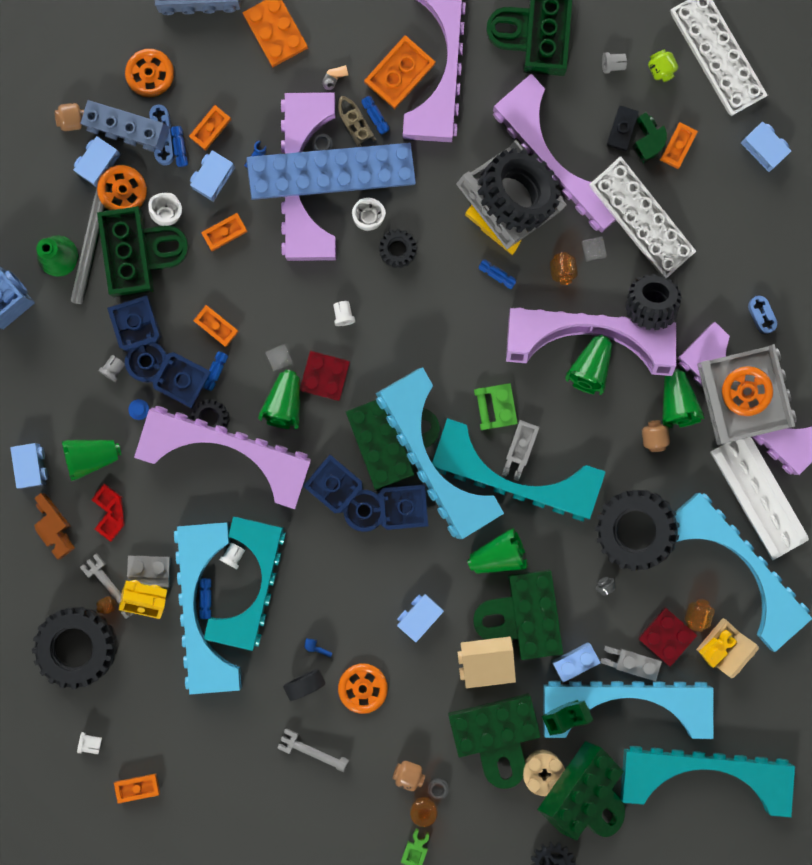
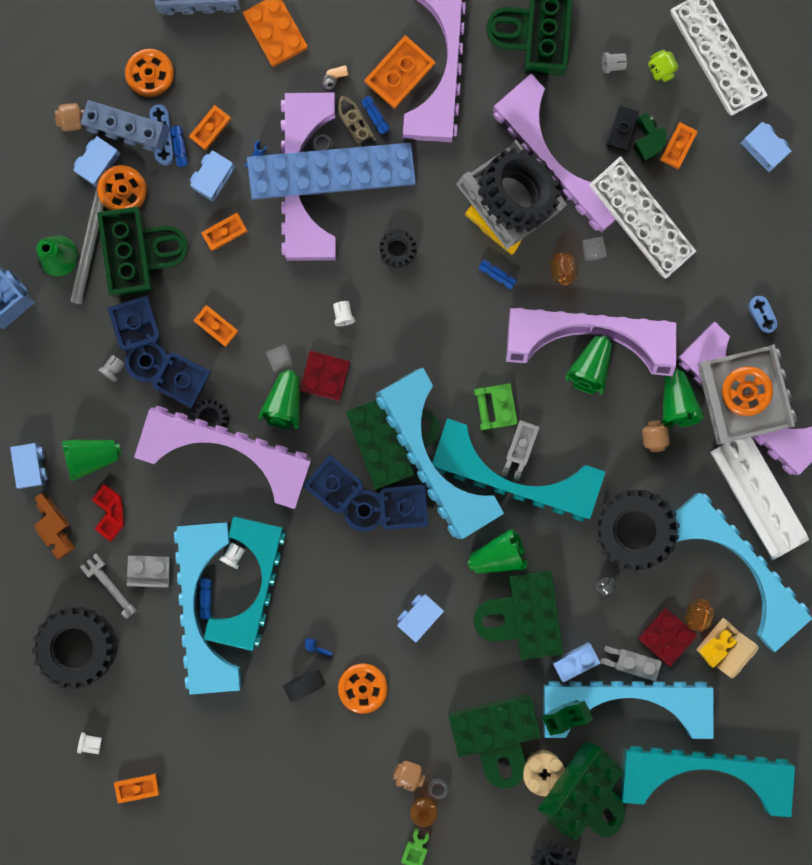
(105, 605): clear orange plate -> none
(138, 409): blue plate -> none
(143, 599): yellow brick -> none
(165, 215): white helmet -> none
(215, 369): blue axle -> none
(293, 743): light grey hinge -> none
(368, 216): white helmet -> none
(487, 662): tan brick -> none
(641, 300): black tyre -> none

